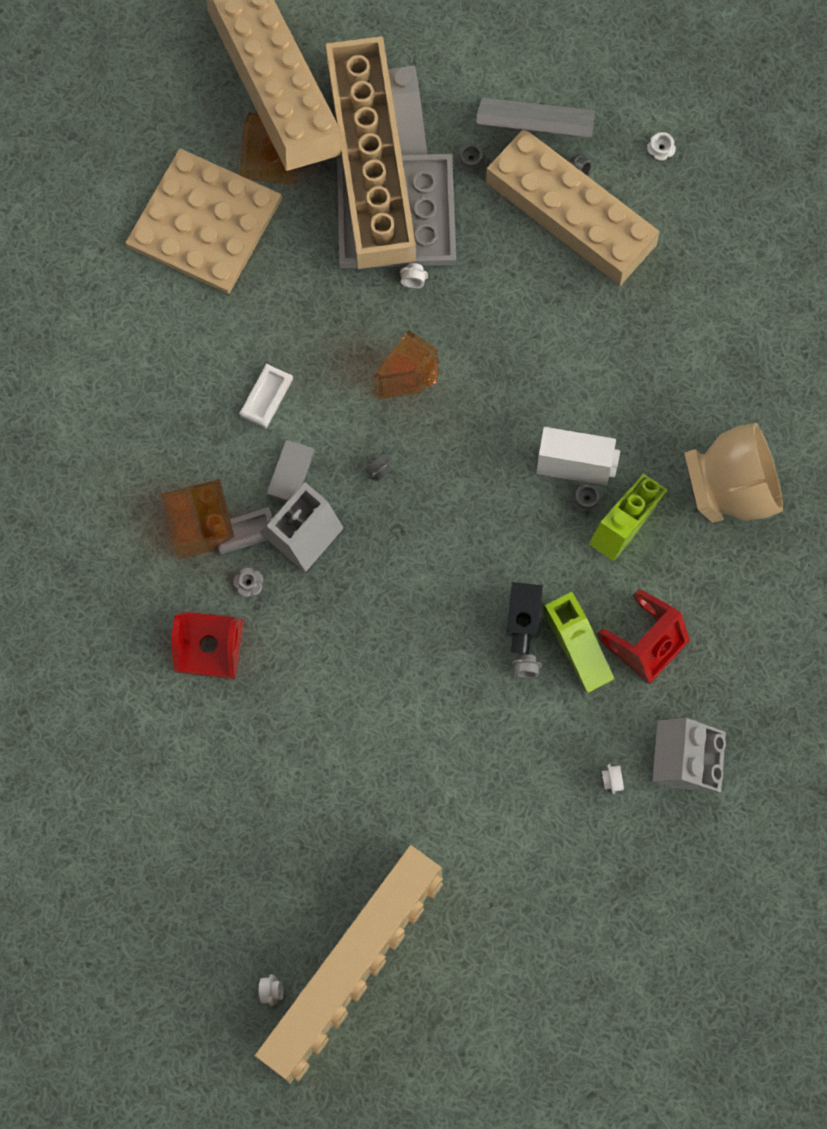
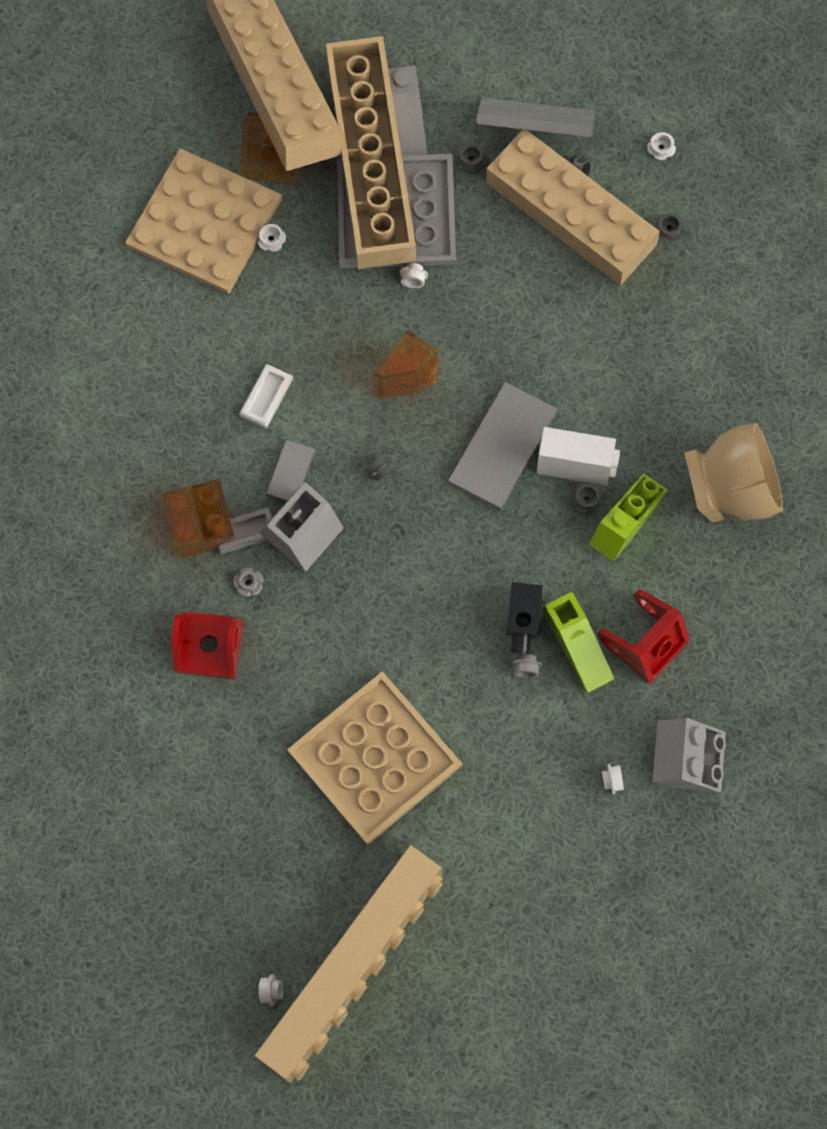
(271, 230): none -> white plate
(374, 758): none -> tan plate
(502, 446): none -> light grey tile
(669, 220): none -> dark grey plate

